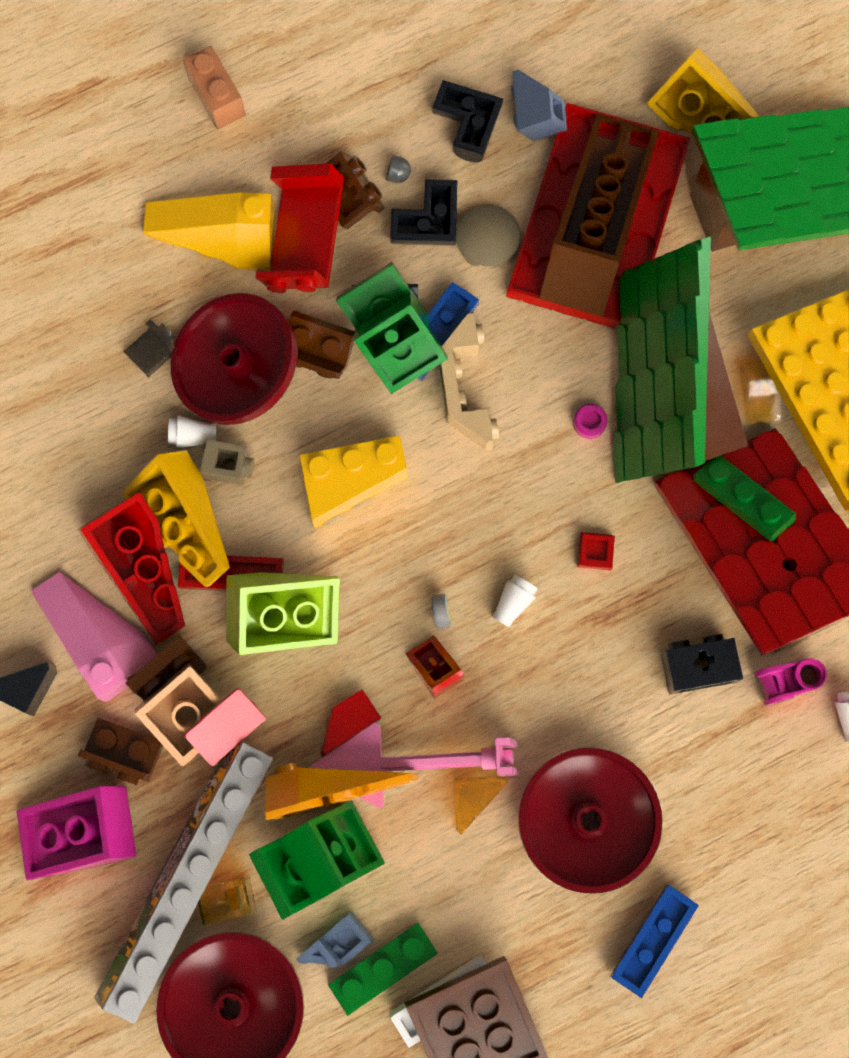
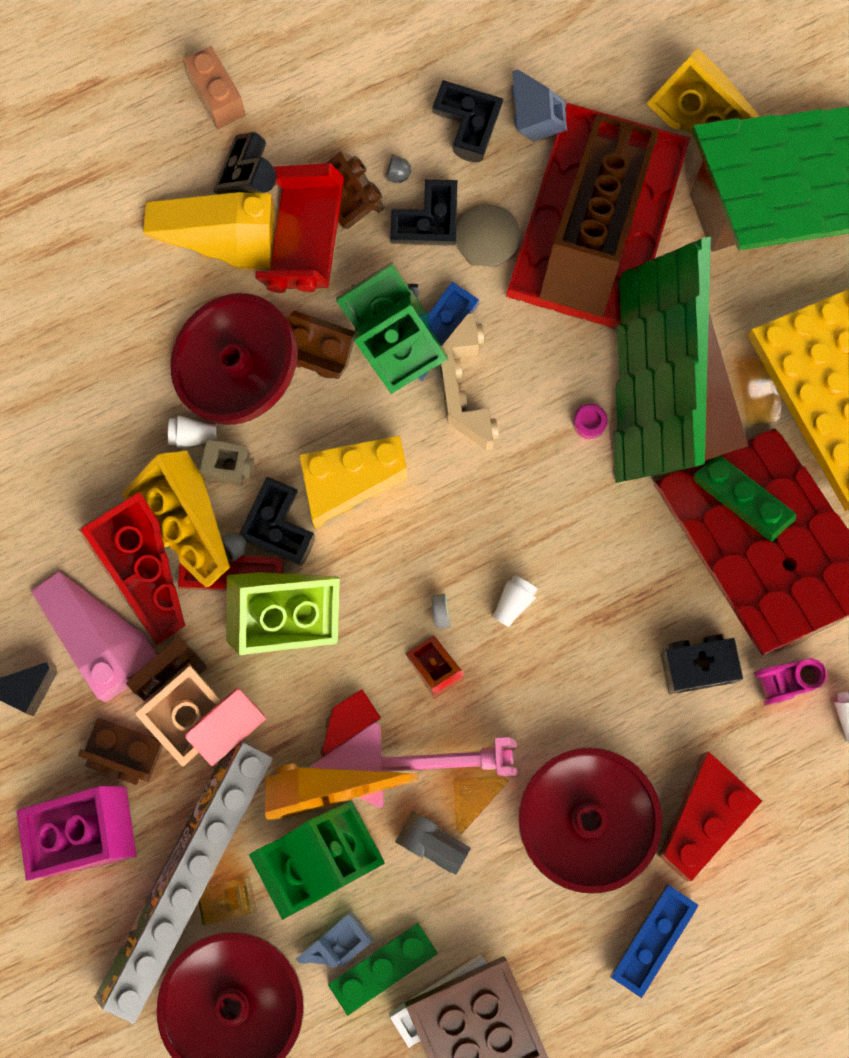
(151, 348): clear smoke bracket -> none
(234, 546): none -> dark grey hinge
(245, 168): none -> black brick
(267, 524): none -> black brick
(426, 840): none -> dark grey piece
(596, 551): red tile -> none
(708, 816): none -> red wedge

